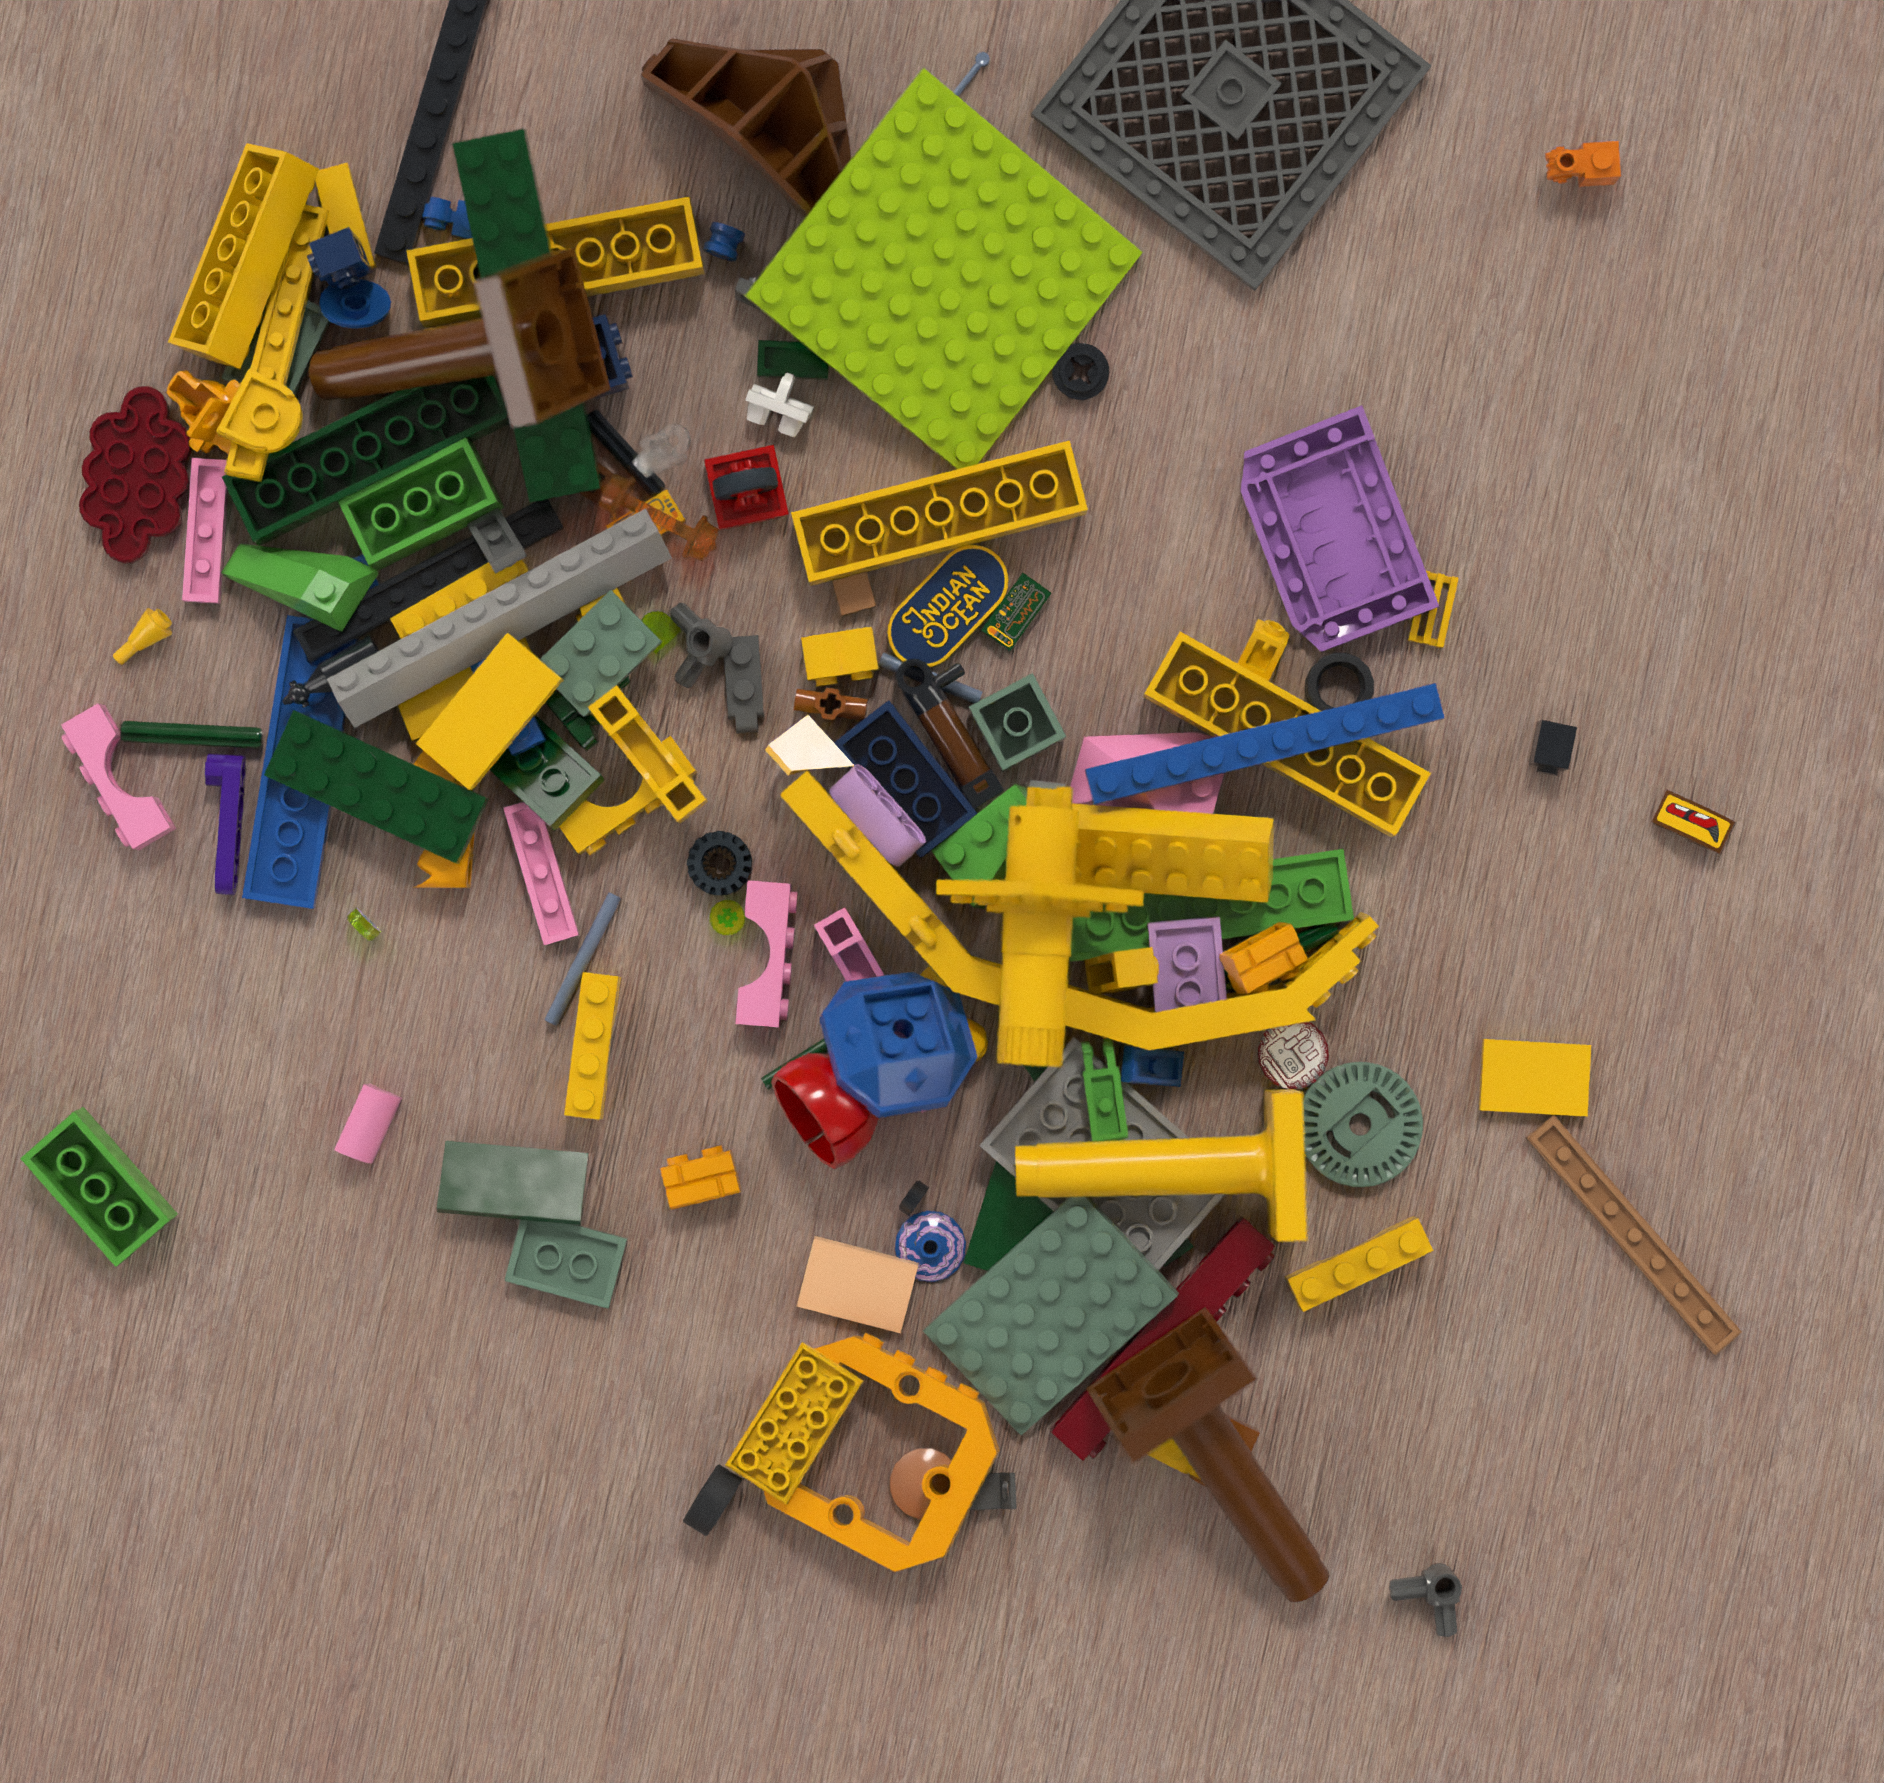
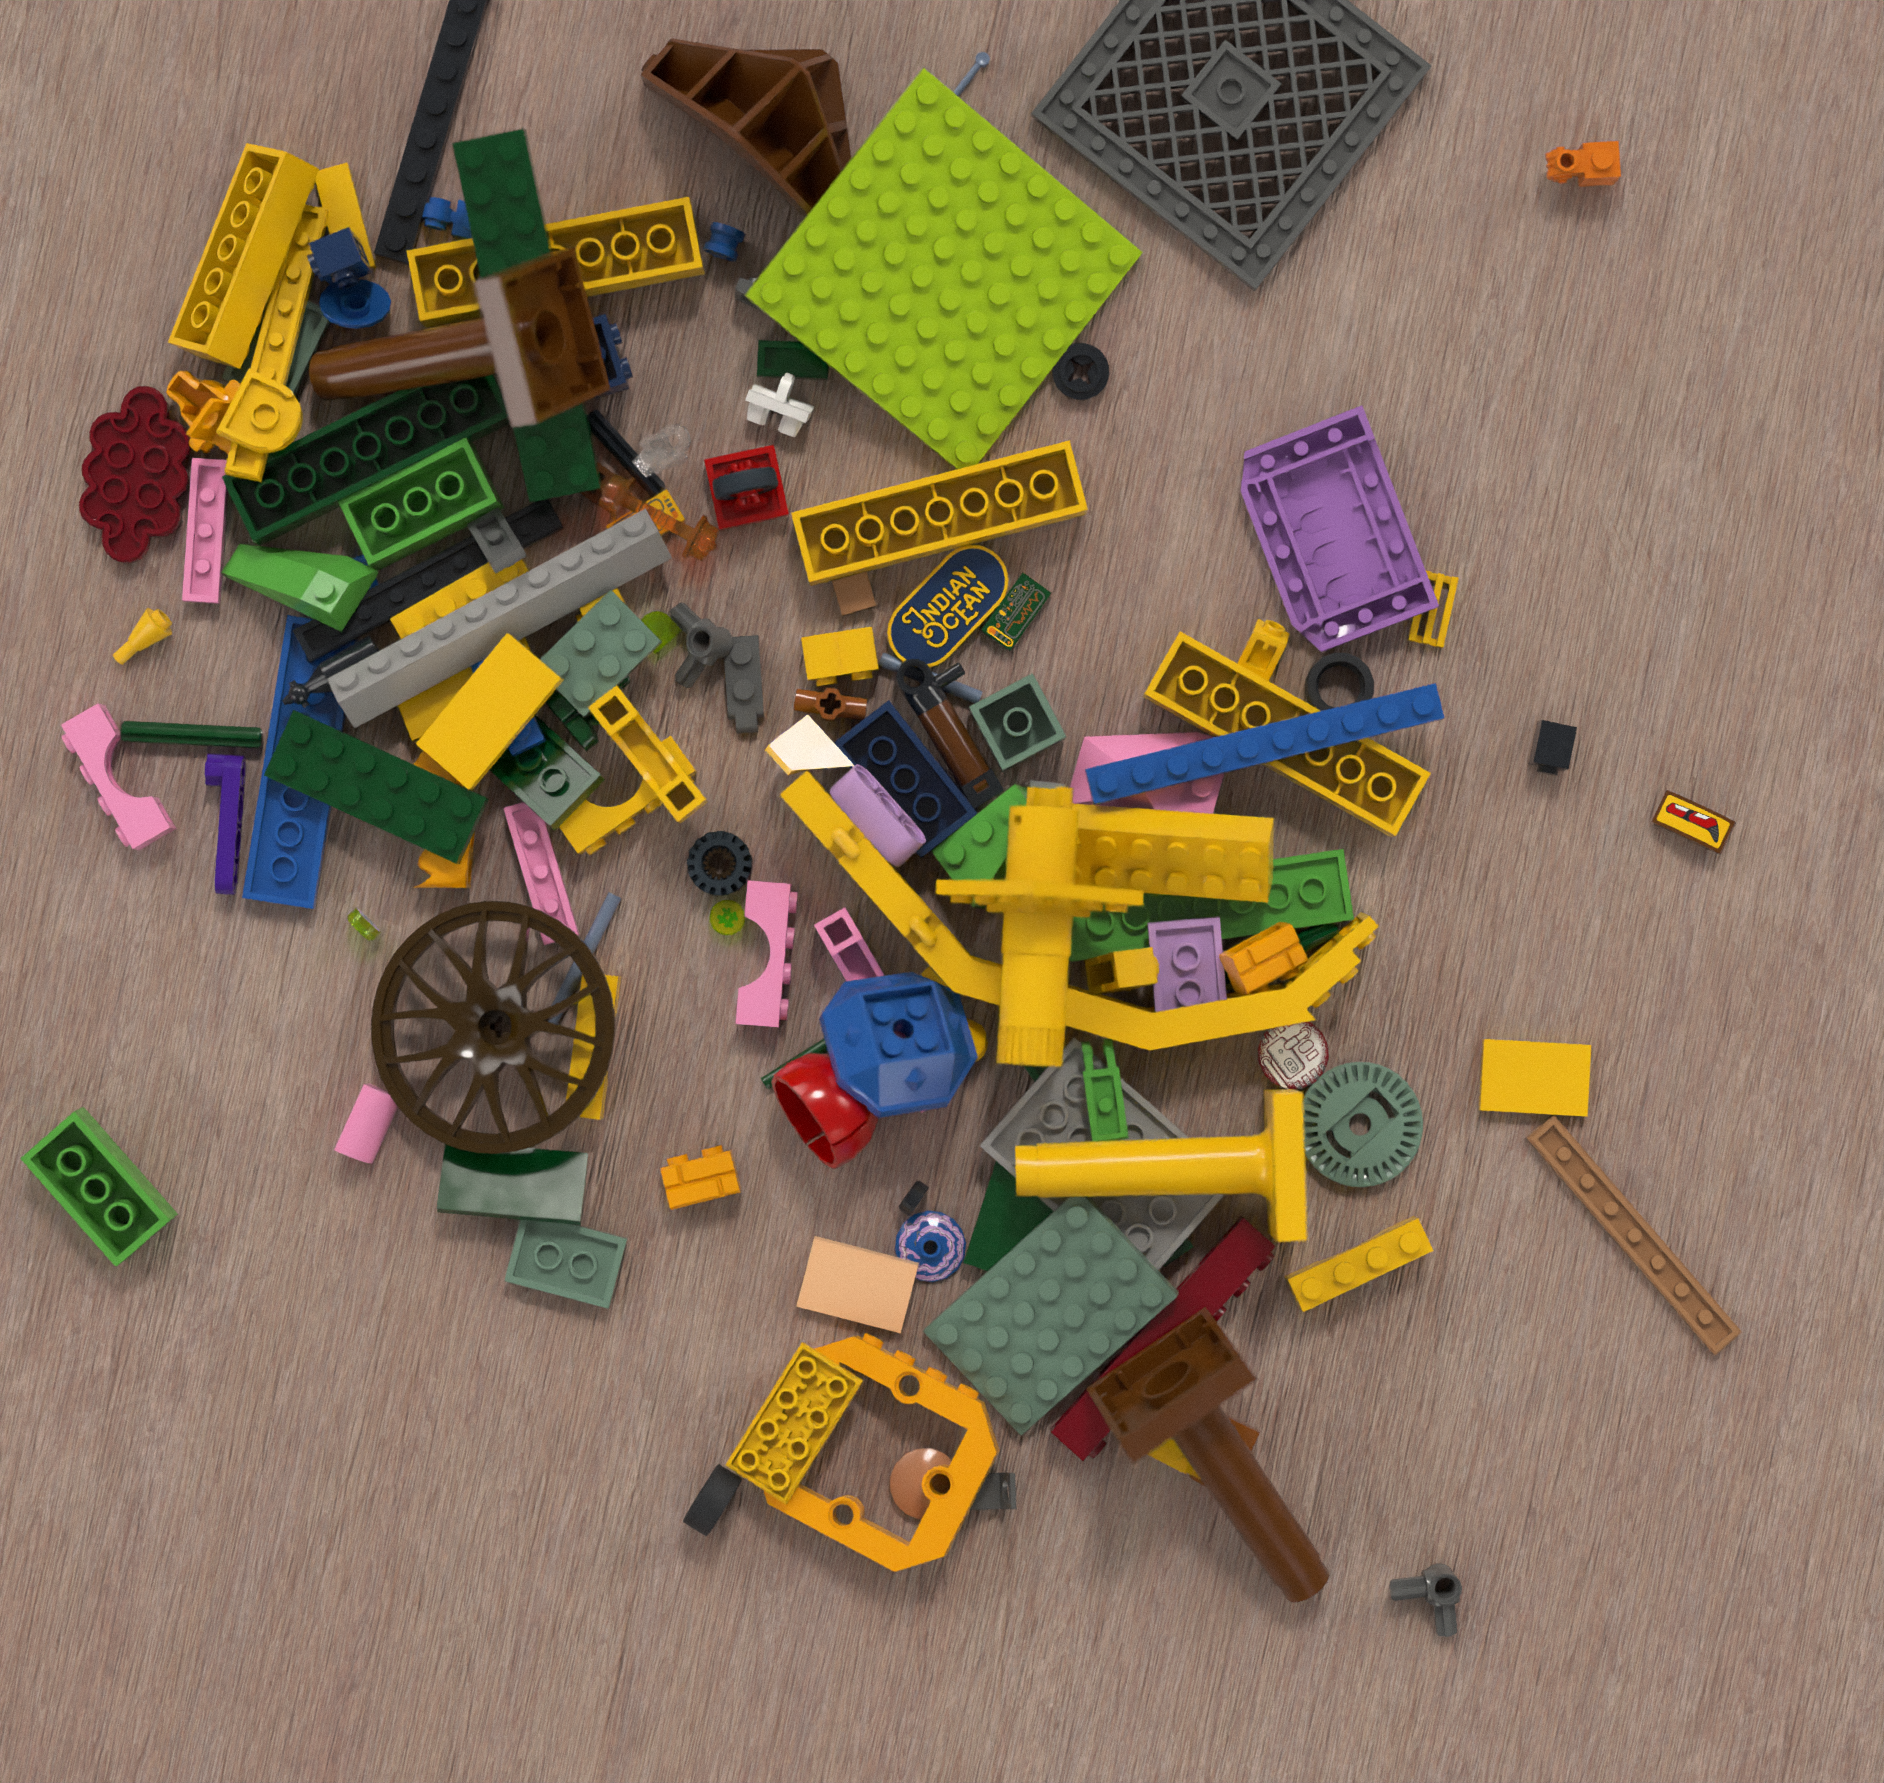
(475, 1027): none -> dark brown wheel
(1152, 1066): blue plate -> none

